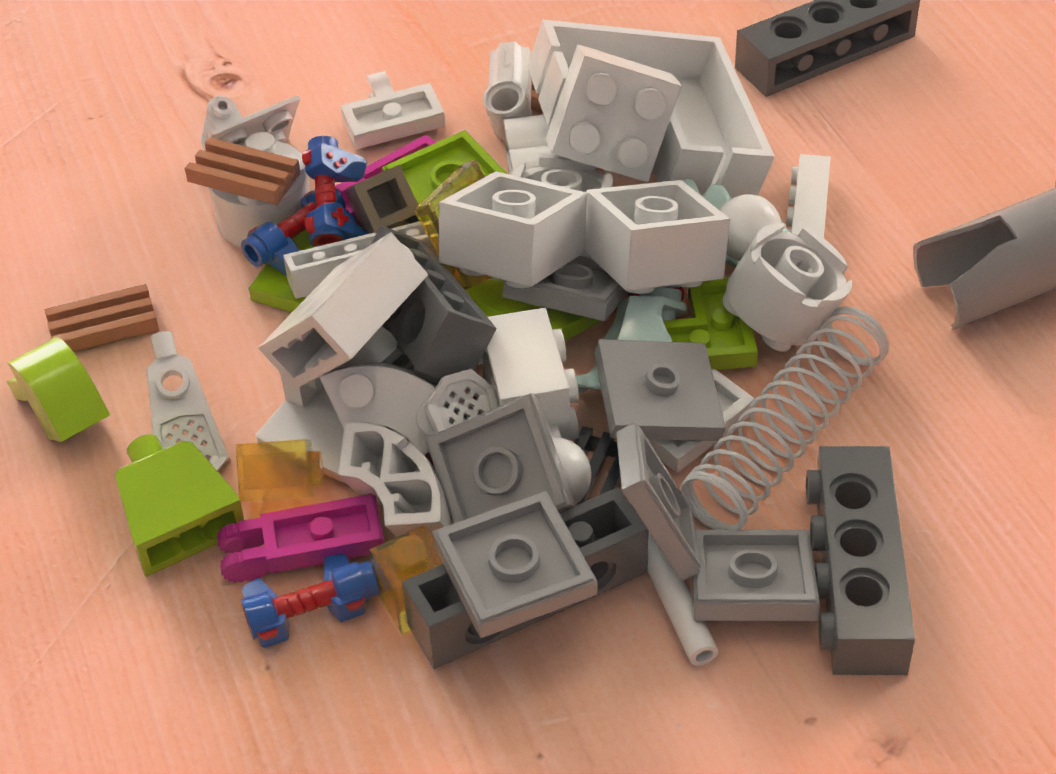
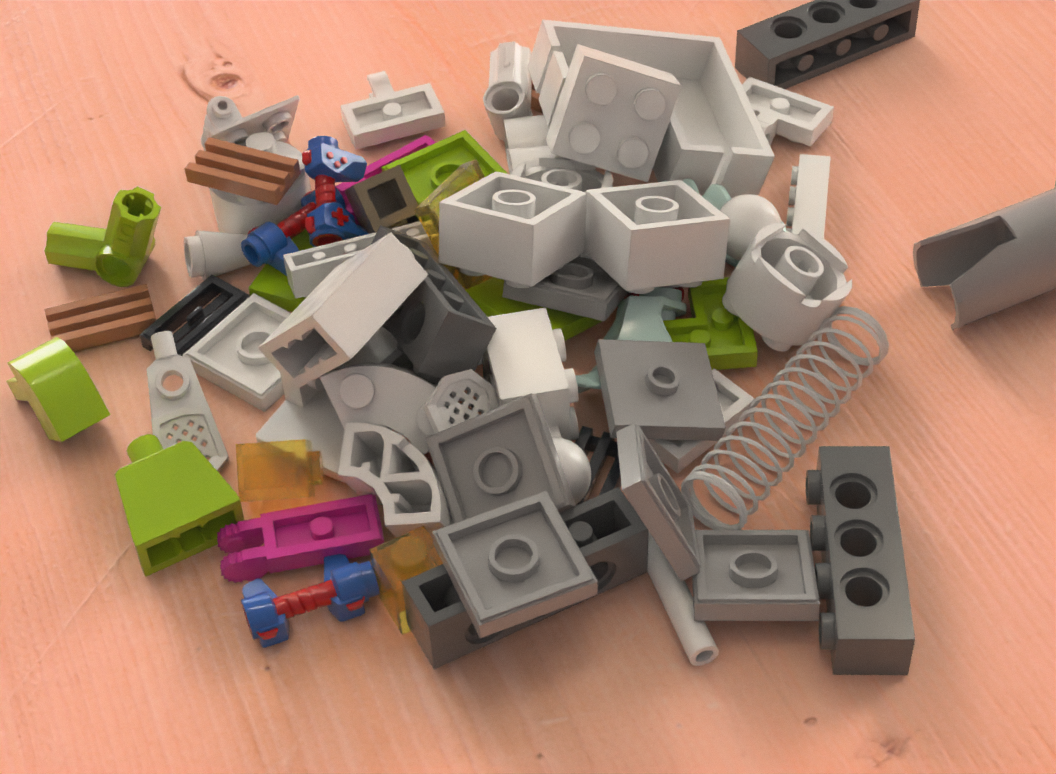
(112, 252): none -> lime piece
(198, 320): none -> black tile
(213, 253): none -> white cone
(232, 357): none -> white tile
(787, 112): none -> white plate

